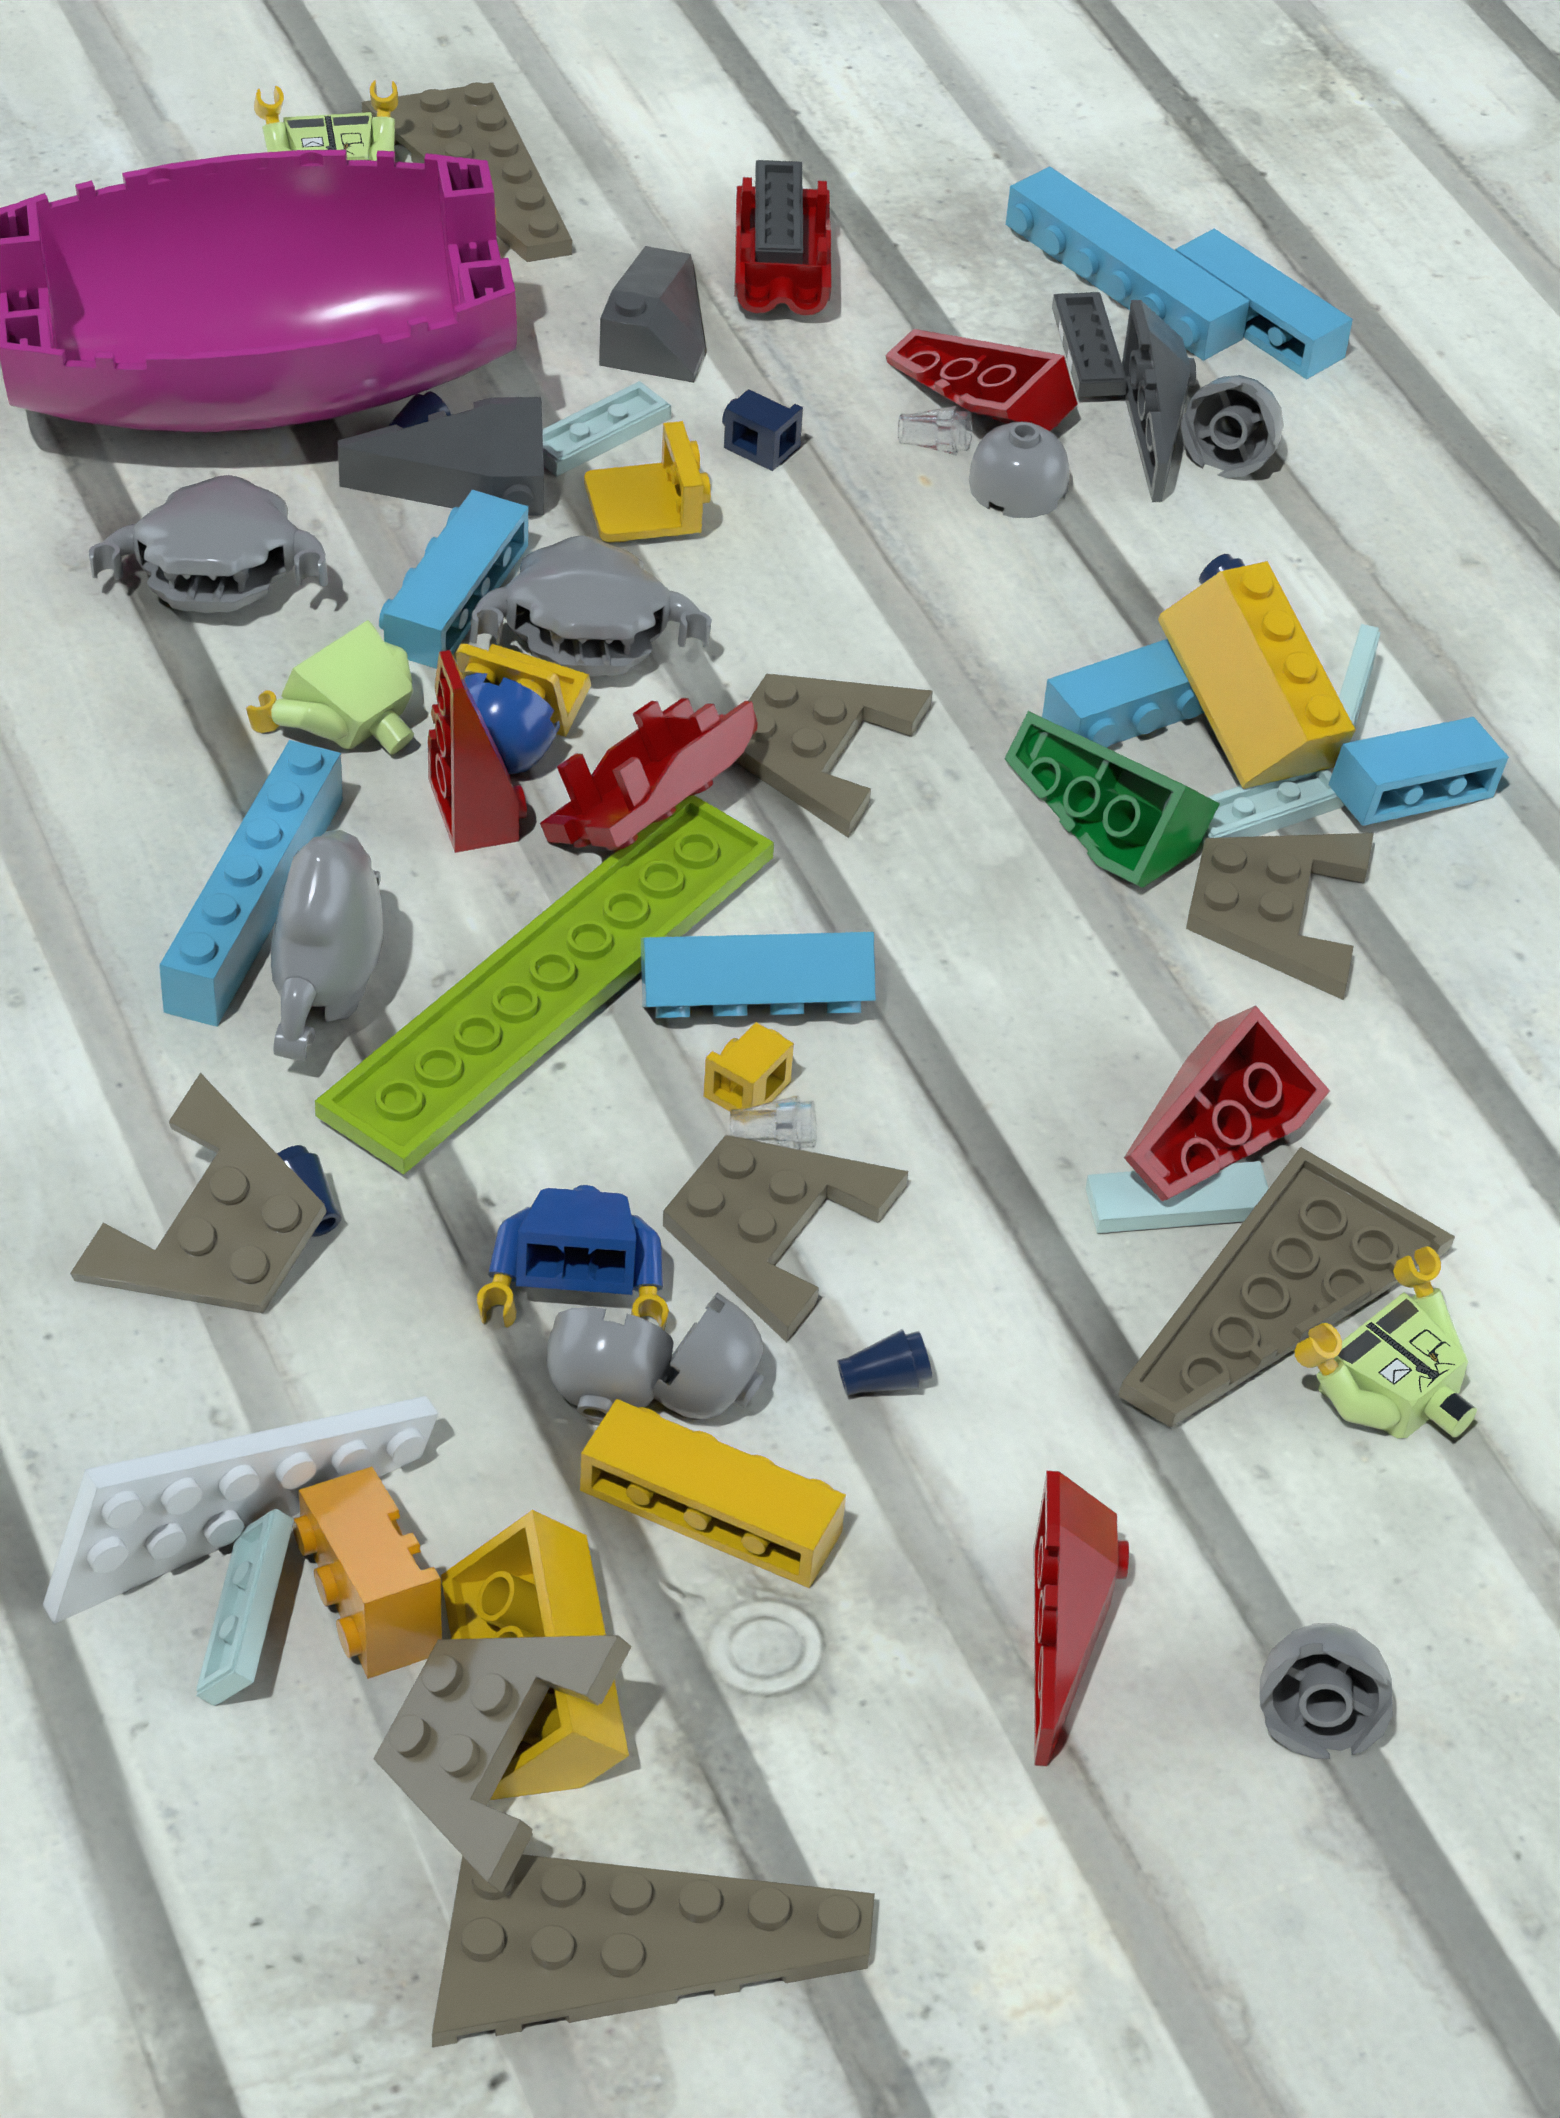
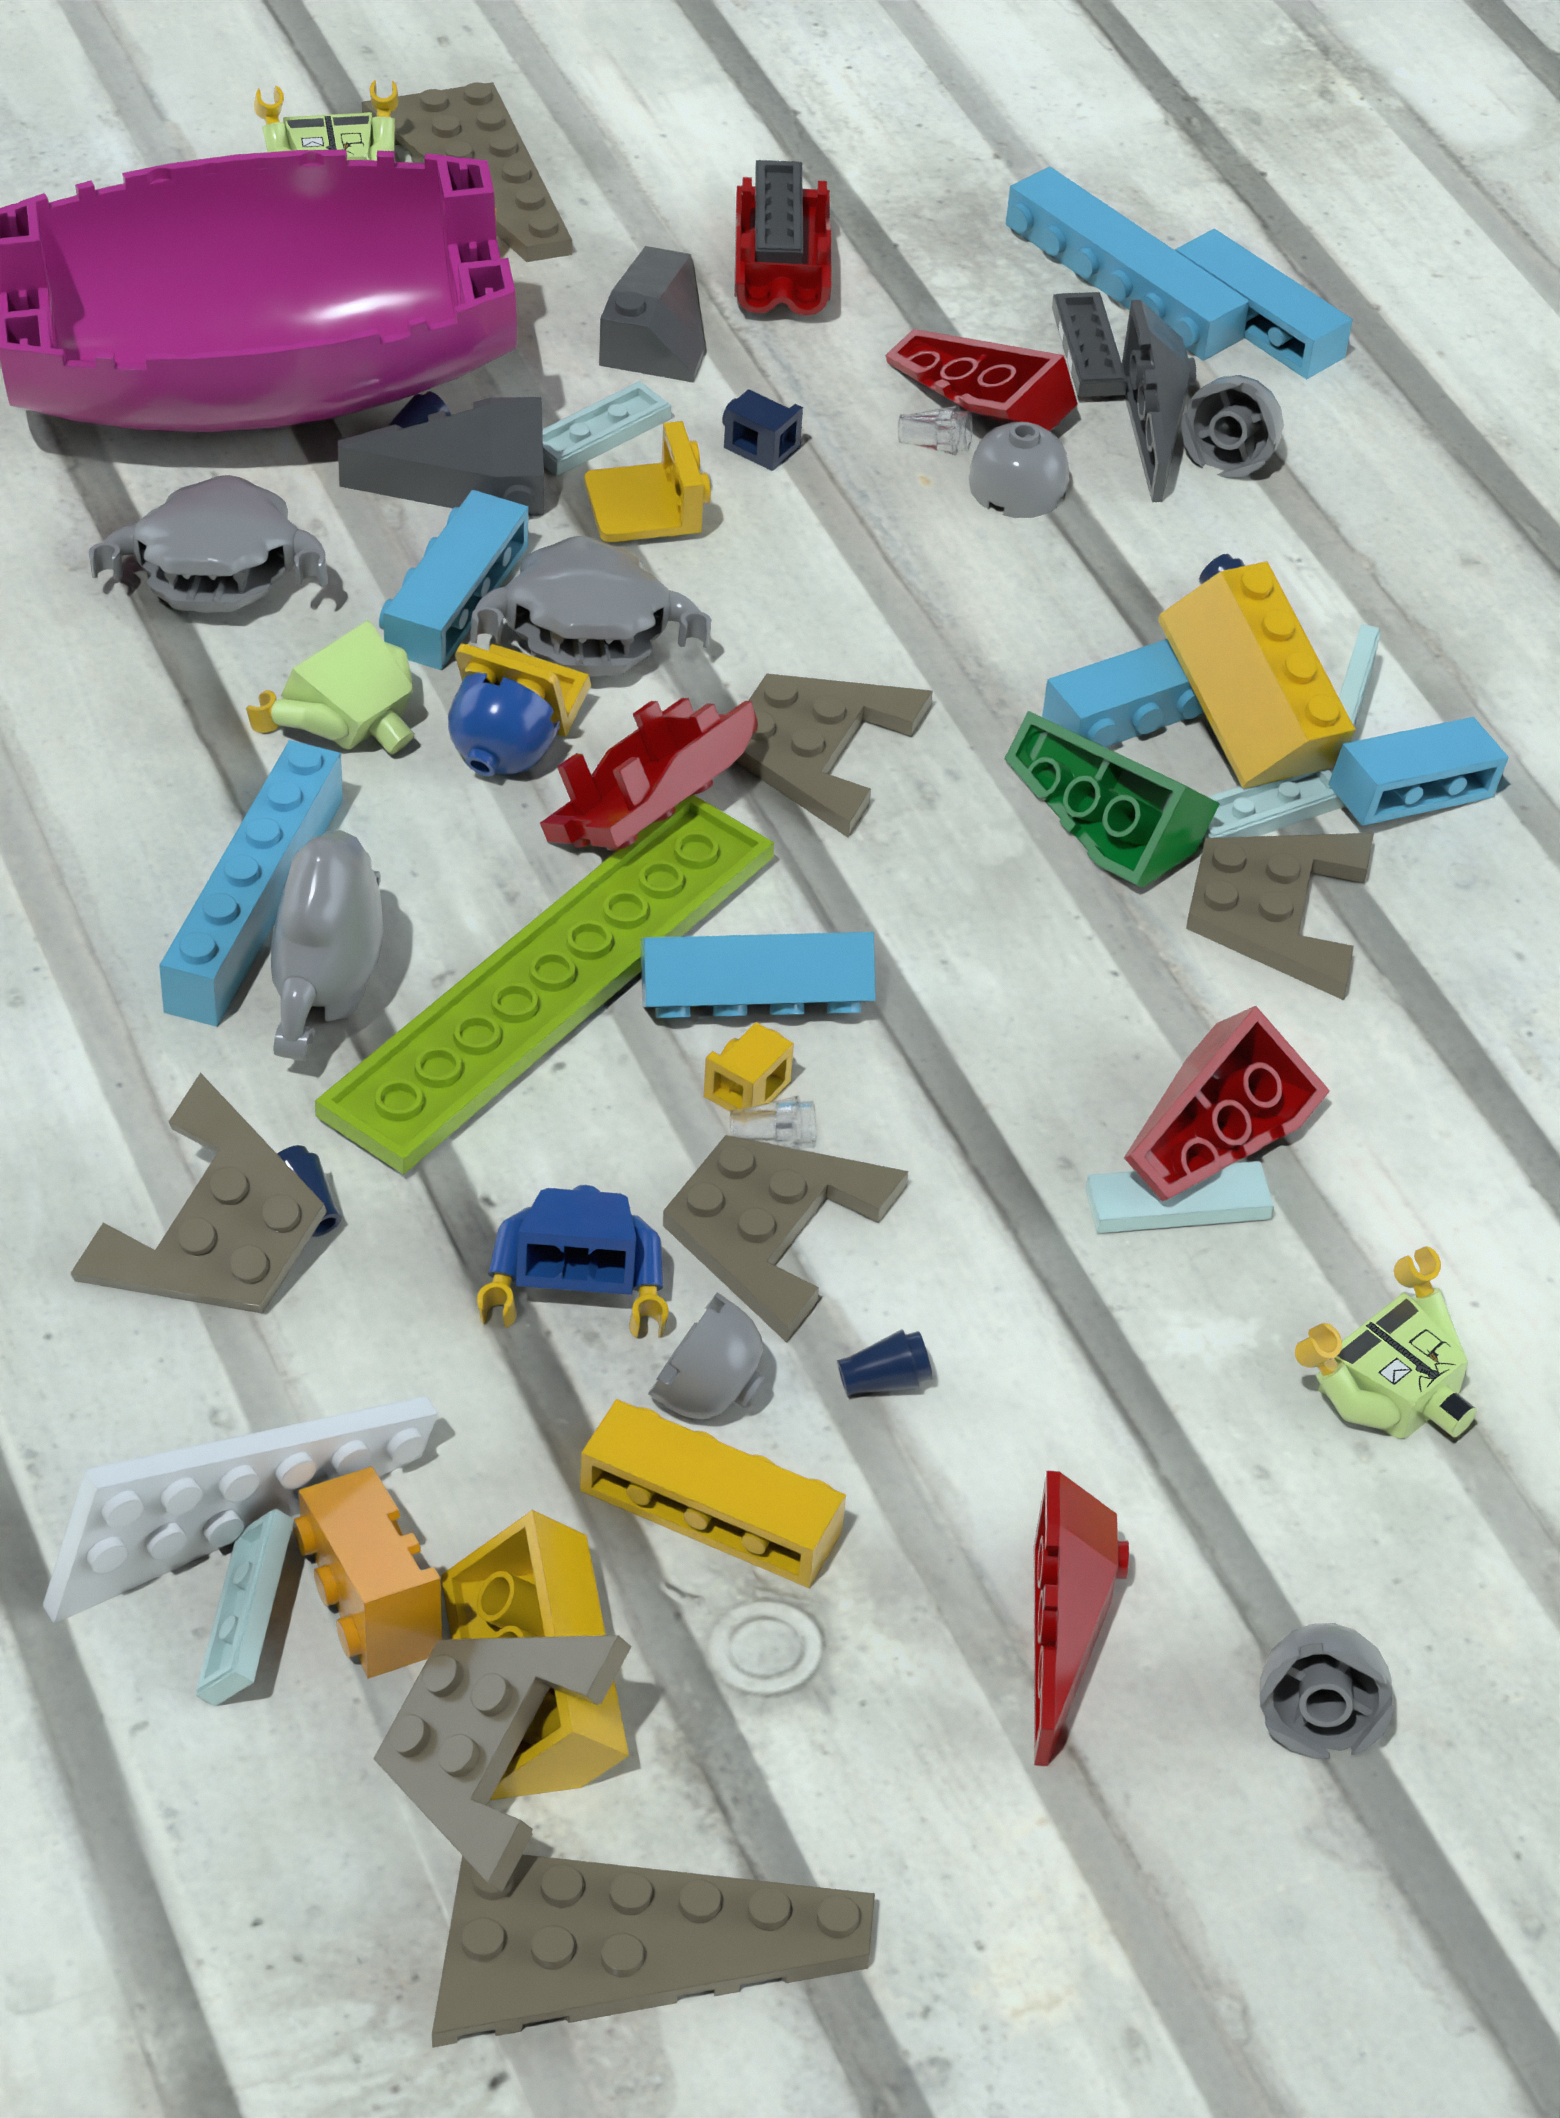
(467, 769): red wedge -> none
(606, 1361): light grey cylinder -> none
(1297, 1261): dark tan wing -> none

